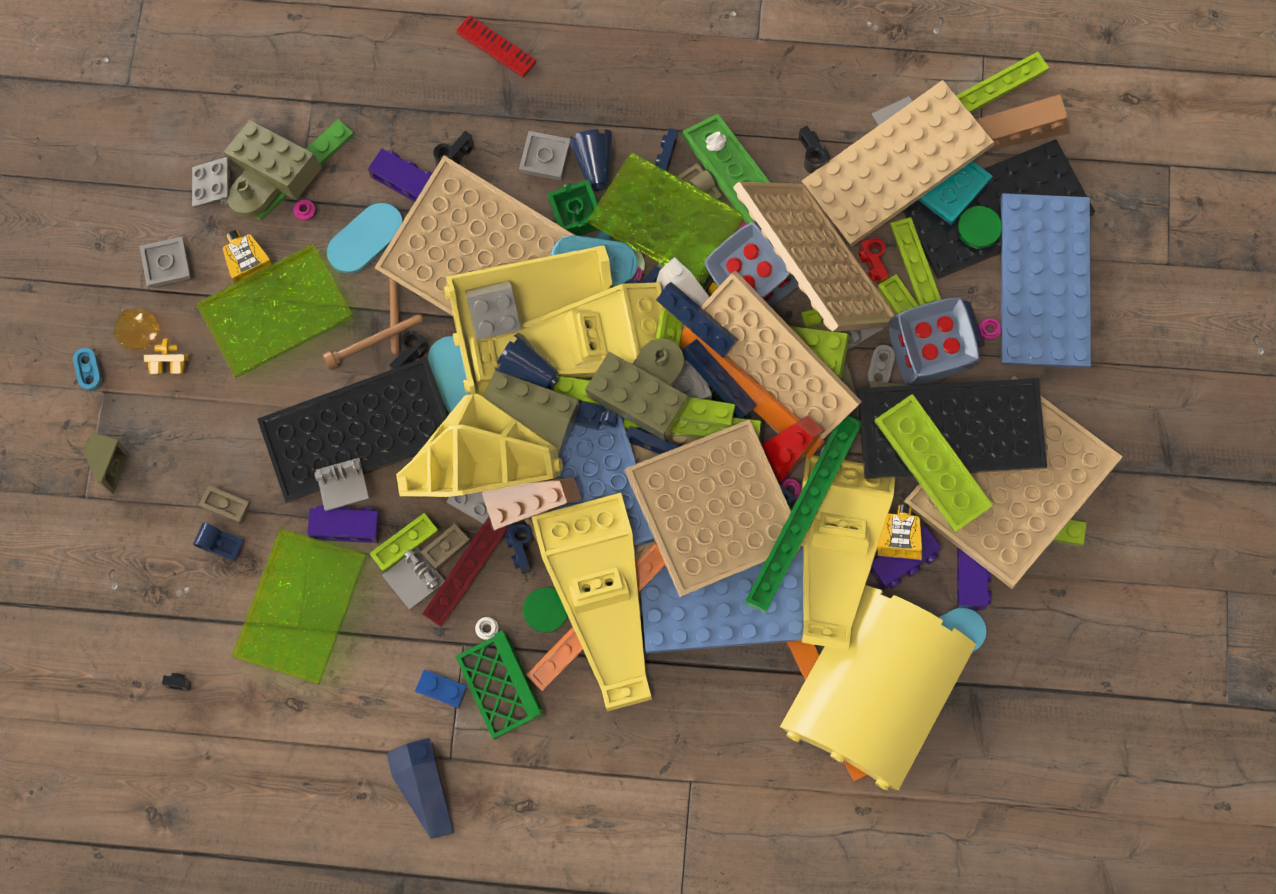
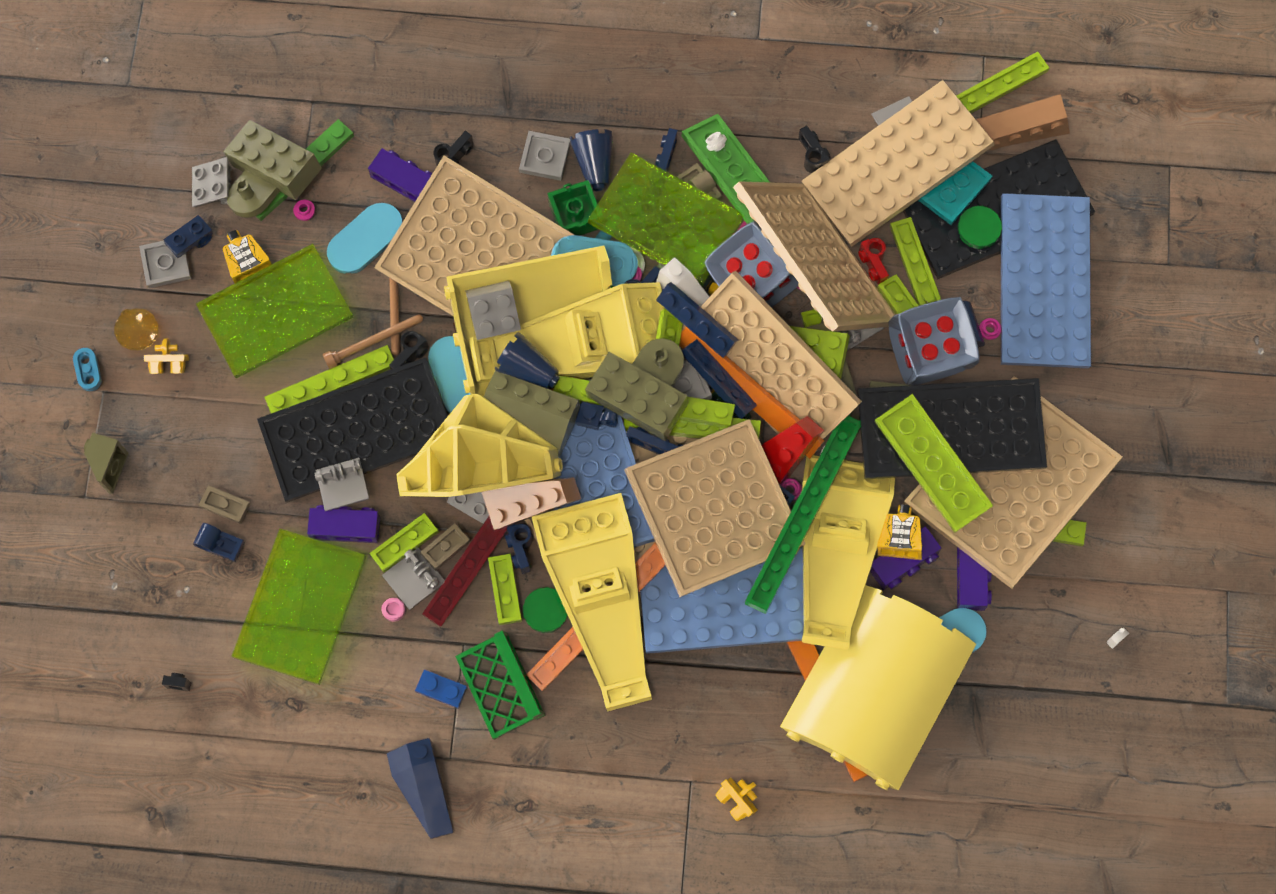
(191, 234): none -> dark blue plate
(332, 379): none -> lime plate
(393, 609): none -> bright pink tile
(484, 622): white plate -> none
(496, 46): red tile -> none
(504, 589): none -> lime plate
(732, 790): none -> yellow hips
(880, 367): light grey plate -> none
(1117, 637): none -> white tile

